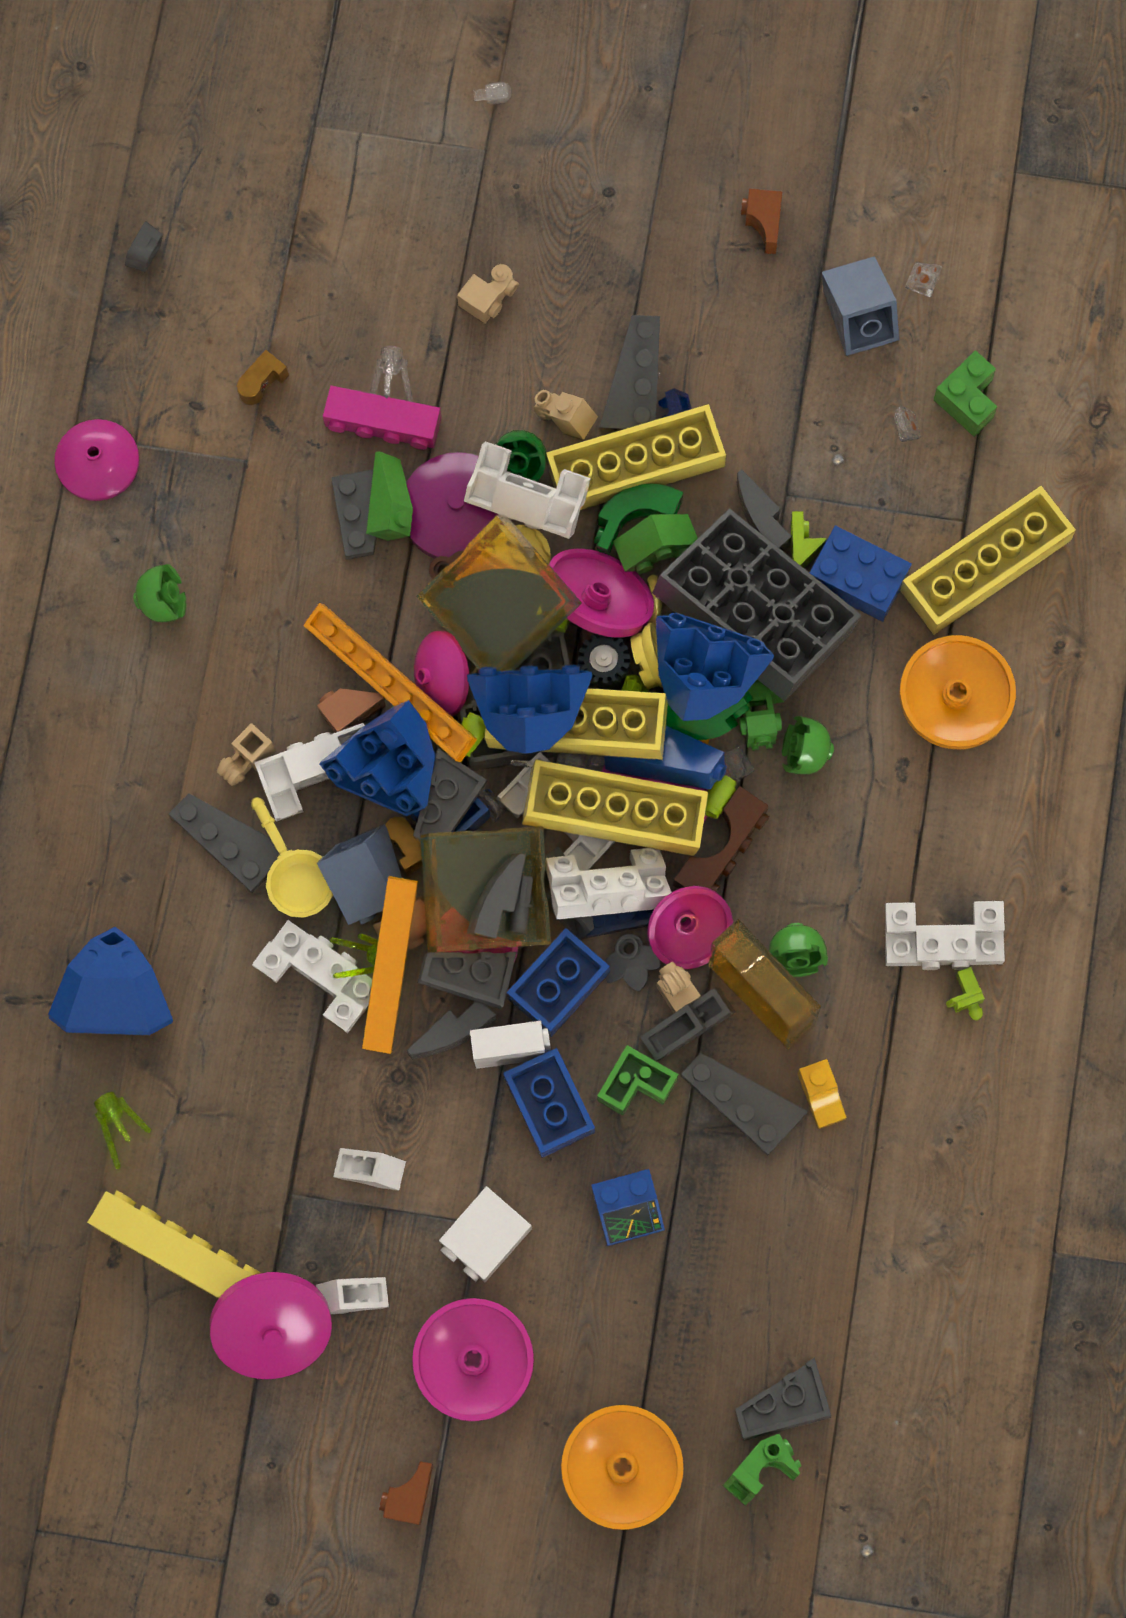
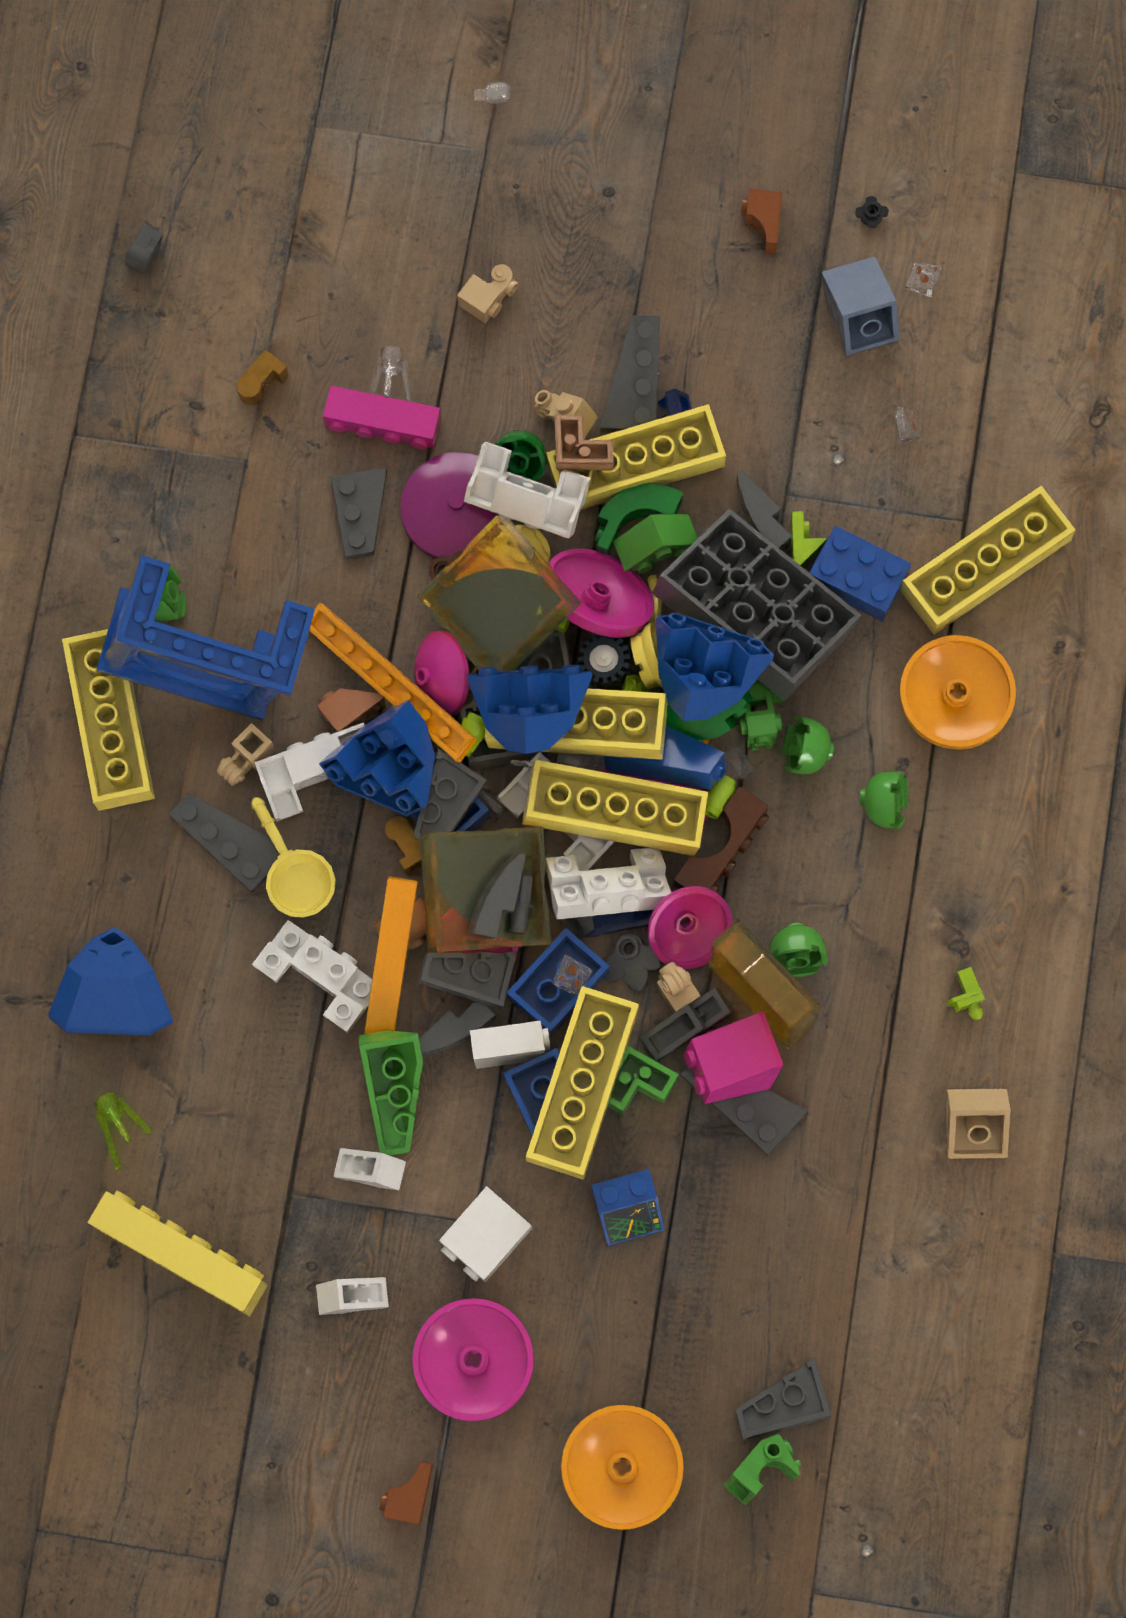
(102, 475): dark pink dish -> none
(107, 726): none -> light yellow brick
(264, 670): none -> blue arch
(270, 1325): dark pink dish -> none
(359, 873): sand blue slope -> none
(371, 954): clear neon green plant -> none
(389, 500): bright green slope -> none
(392, 1076): none -> bright green wedge
(572, 975): none -> clear slope
(575, 452): none -> medium nougat brick
(582, 1082): none -> light yellow brick
(734, 1059): none -> dark pink slope
(822, 1093): yellow arch -> none
(868, 219): none -> black plate
(885, 799): none -> bright green cylinder
(944, 944): white bracket -> none
(962, 395): bright green brick -> none
(977, 1123): none -> tan slope

